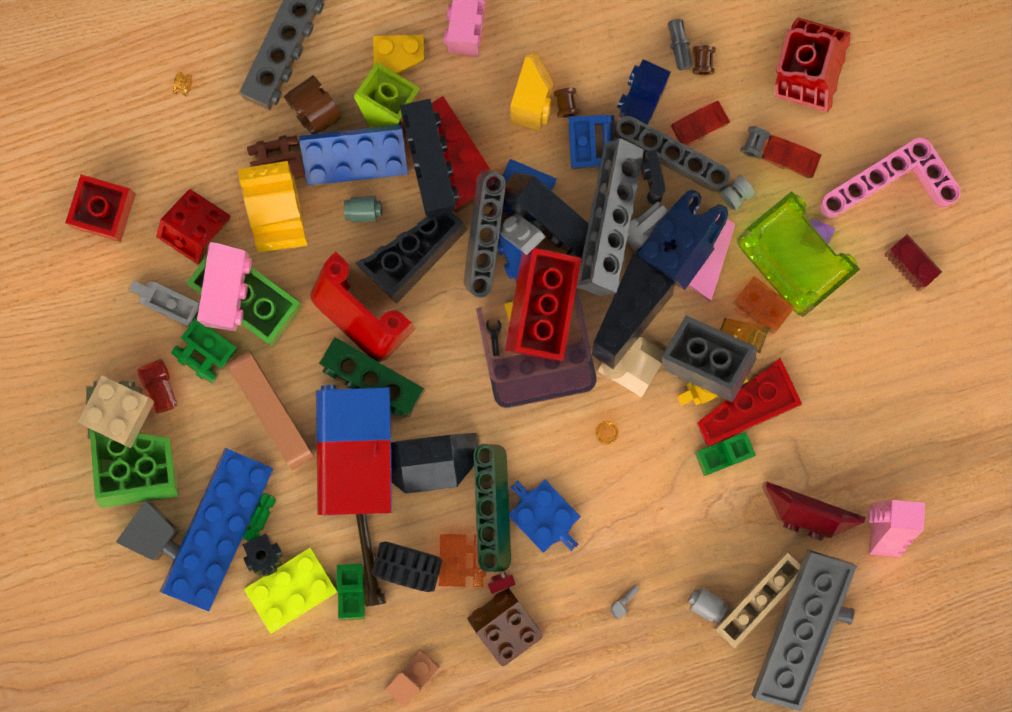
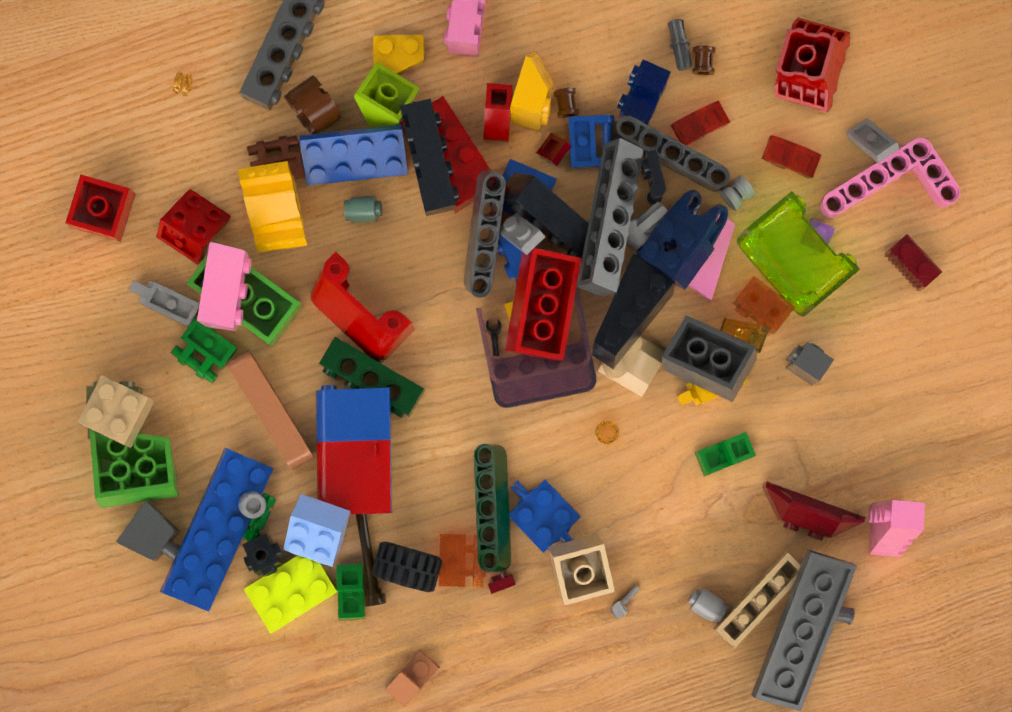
(156, 381): clear red piece -> none
(252, 504): none -> light grey tile
(316, 530): none -> light blue brick
(413, 253): black wedge -> none
(432, 462): black wedge -> none
(497, 112): none -> red slope
(505, 627): reddish brown bracket -> none
(553, 149): none -> dark red plate
(581, 569): none -> tan brick
(749, 148): dark grey bush -> none
(756, 402): red wing -> none
(809, 362): none -> dark grey brick
(872, 140): none -> light grey plate

